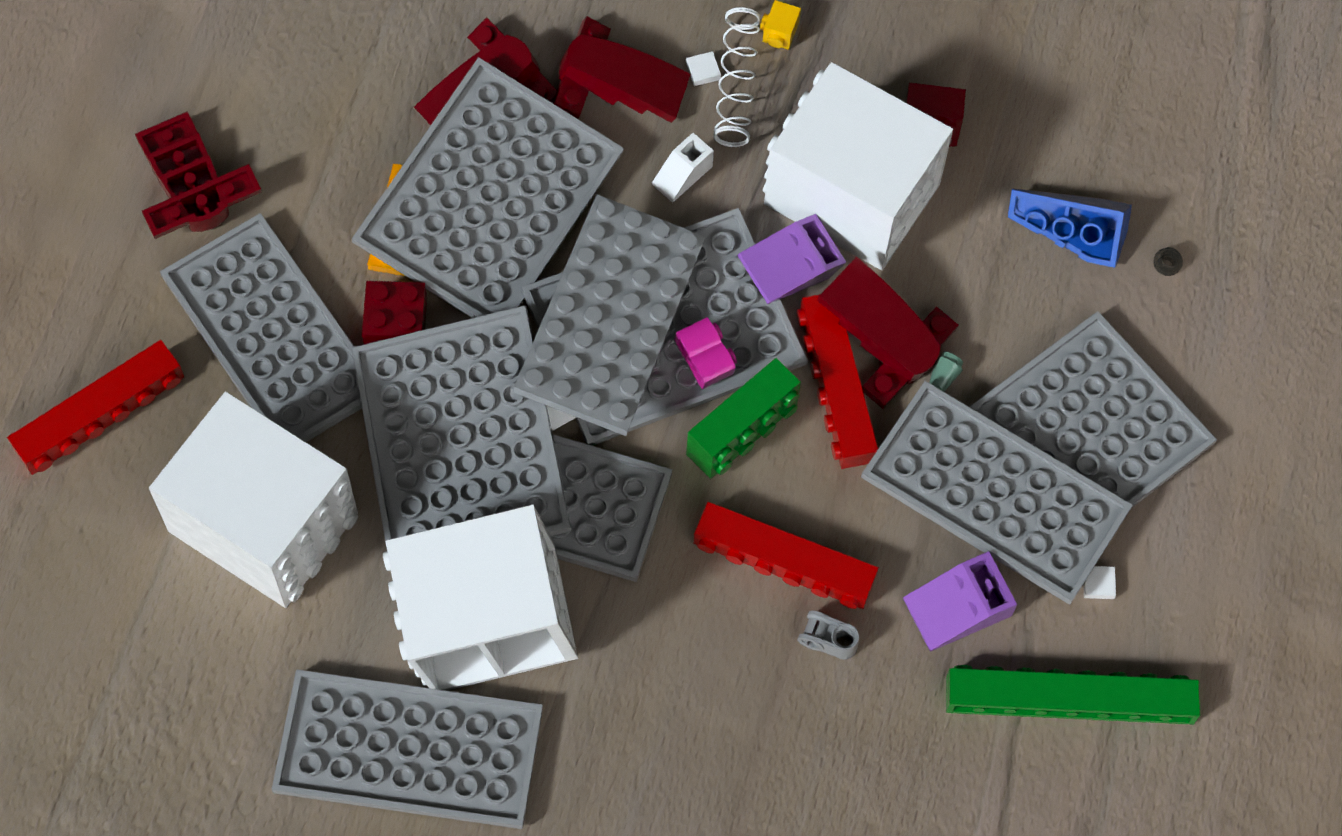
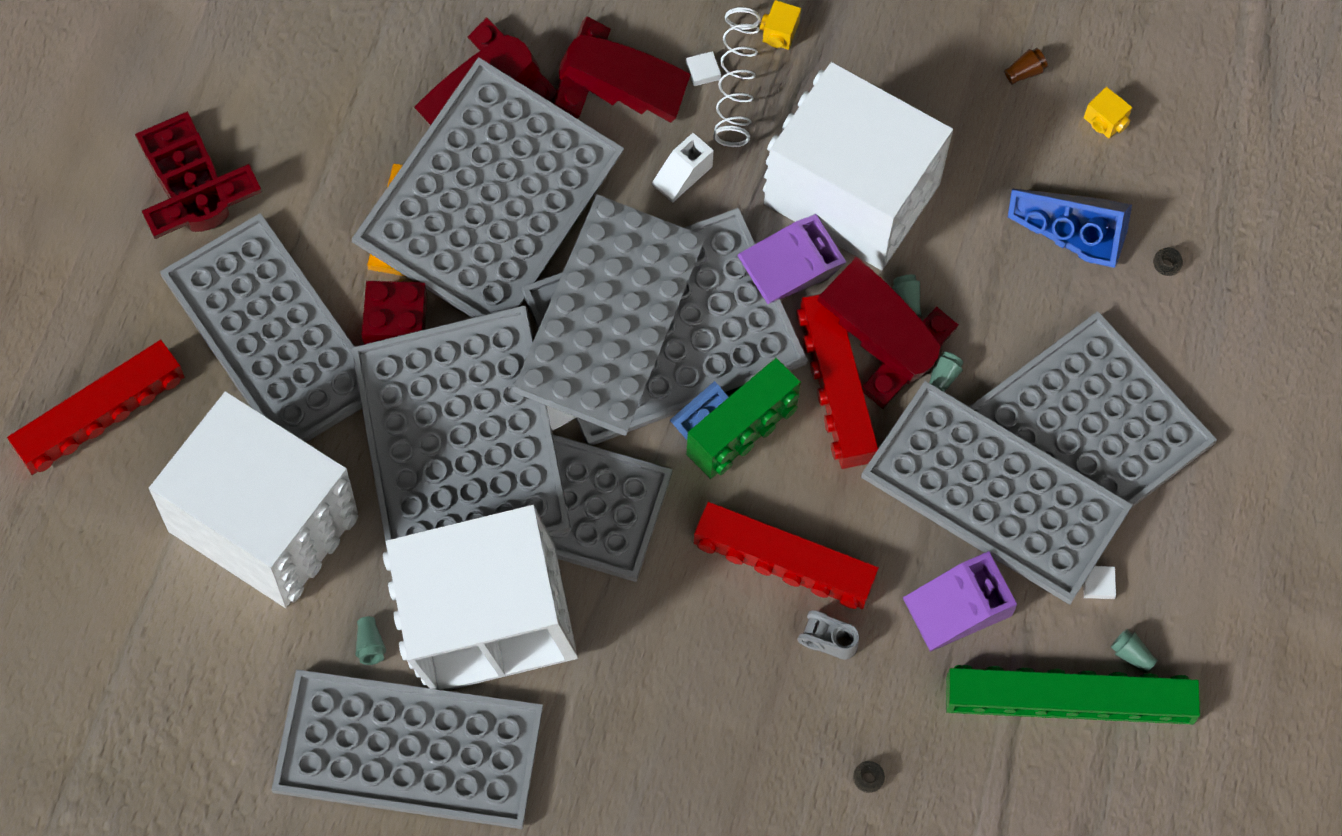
(369, 643): none -> sand green cone
(698, 408): none -> medium blue plate
(705, 352): dark pink brick -> none
(872, 768): none -> clear smoke plate
(909, 290): none -> sand green cone
(941, 103): dark red brick -> none
(1027, 66): none -> reddish brown cone
(1108, 113): none -> yellow brick
(1132, 649): none -> sand green cone

